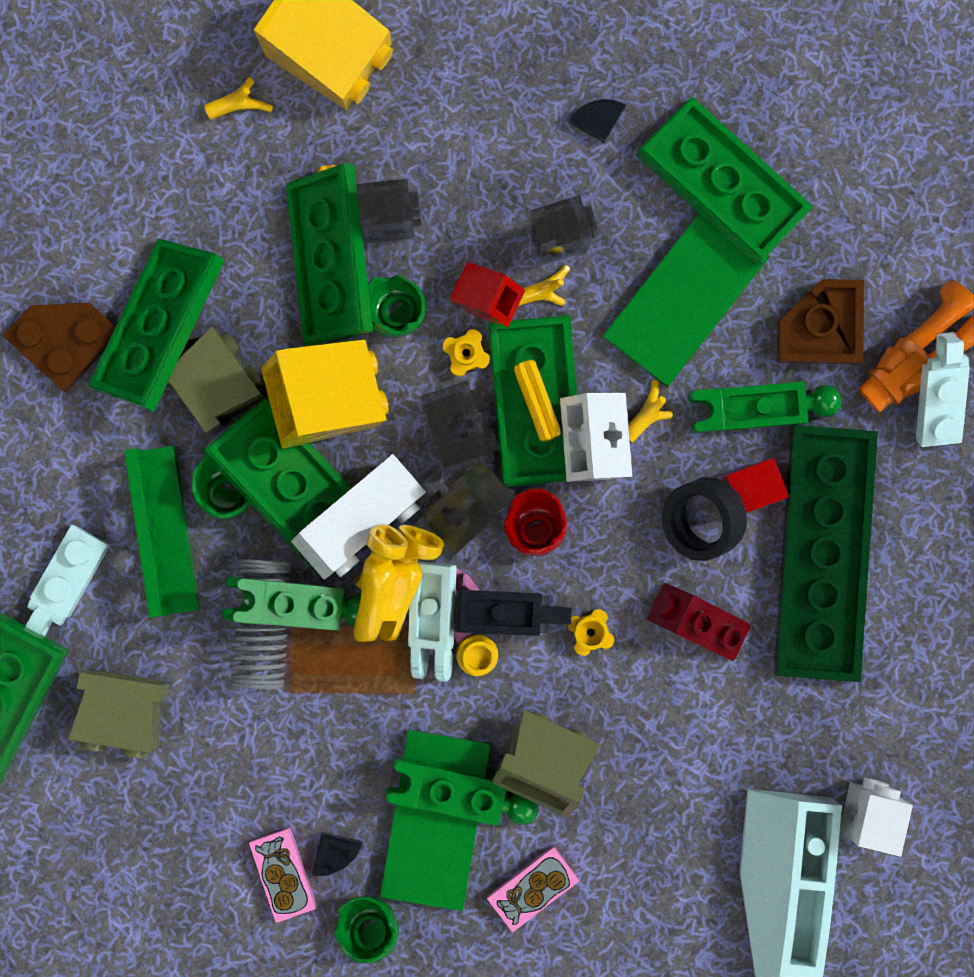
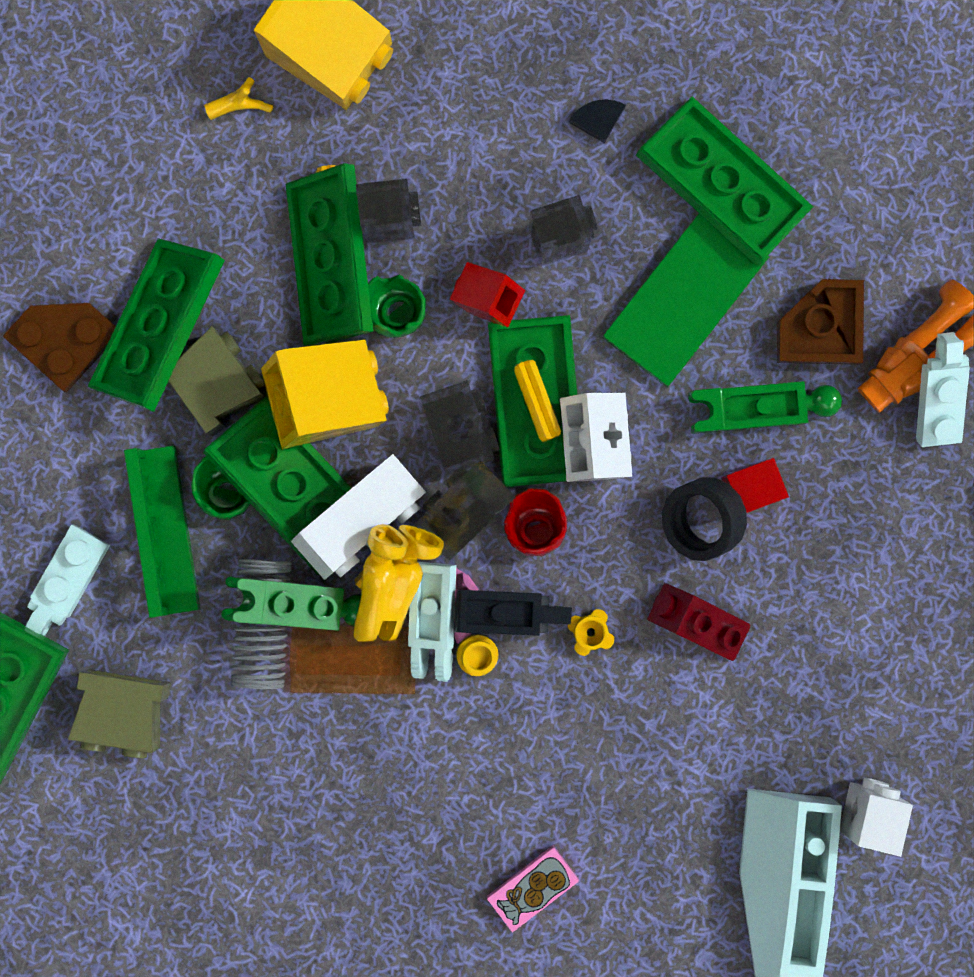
(283, 874): tile -> none
(334, 853): black tile -> none
(372, 941): green hair -> none
(428, 849): green tile -> none
(457, 794): green plate -> none
(477, 356): yellow plate -> none
(545, 288): yellow bar -> none
(546, 763): olive hips -> none
(649, 413): yellow bar -> none
(825, 553): dark green plate -> none

